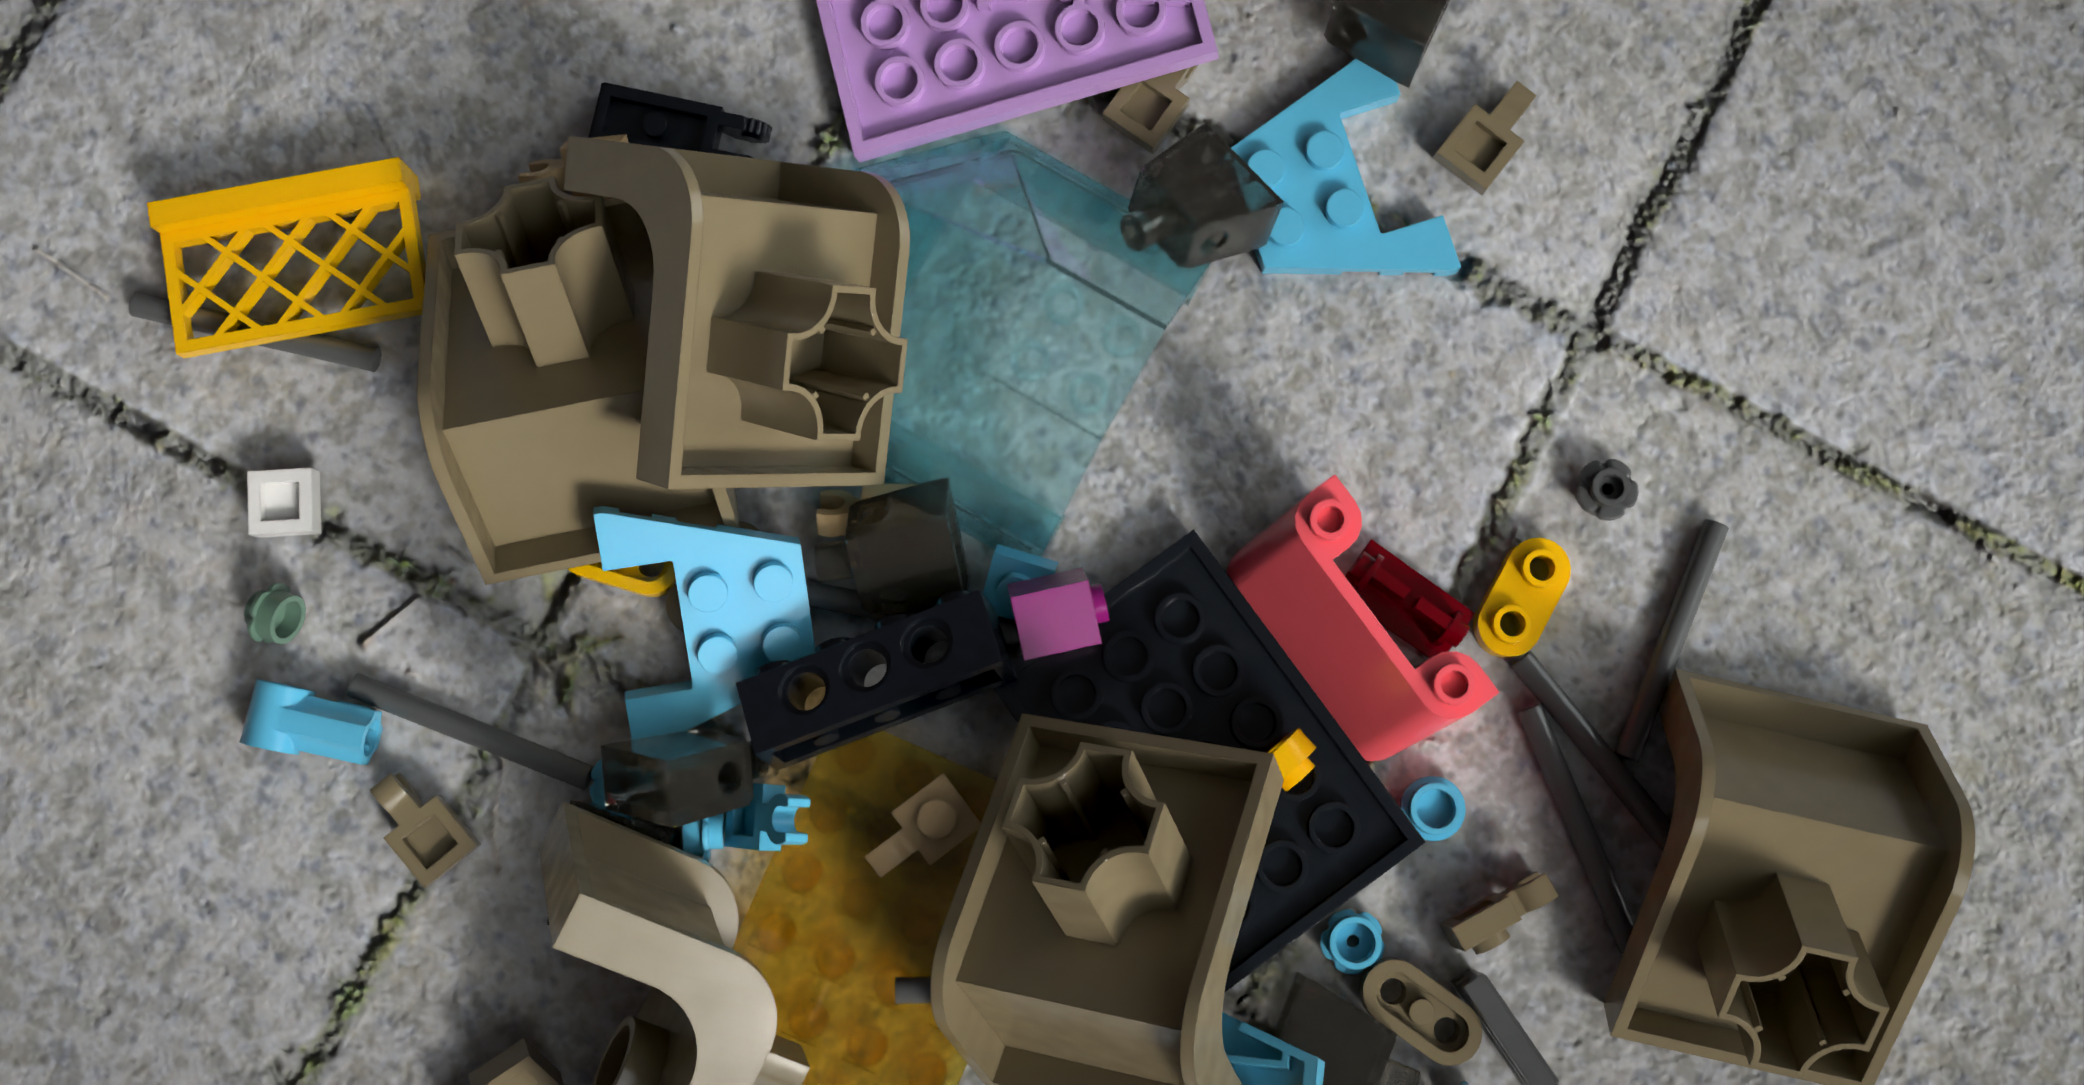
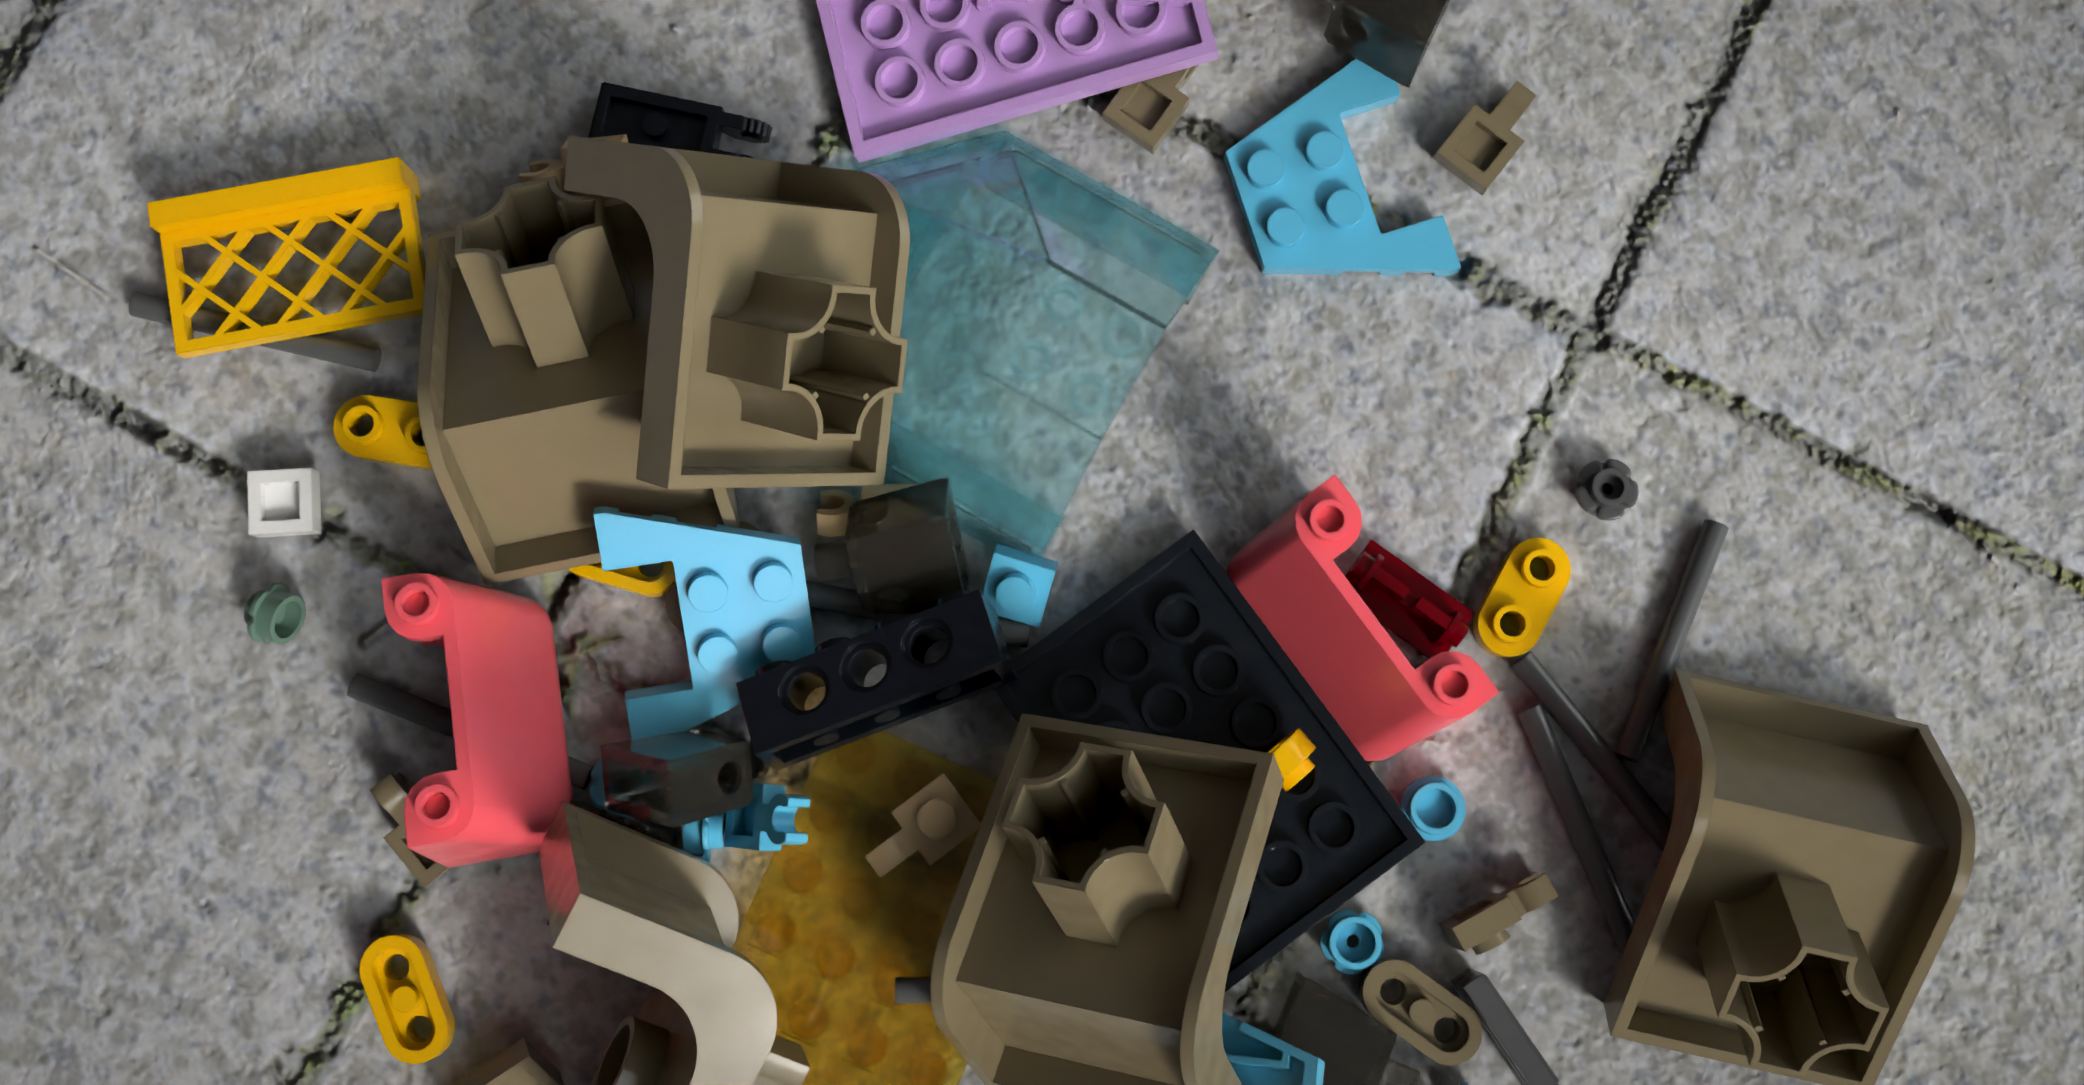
(295, 721): medium azure piece -> none
(393, 432): none -> yellow plate
(400, 1001): none -> yellow plate
(502, 716): none -> coral windscreen
(1057, 613): magenta brick -> none
(1199, 203): clear smoke torso -> none

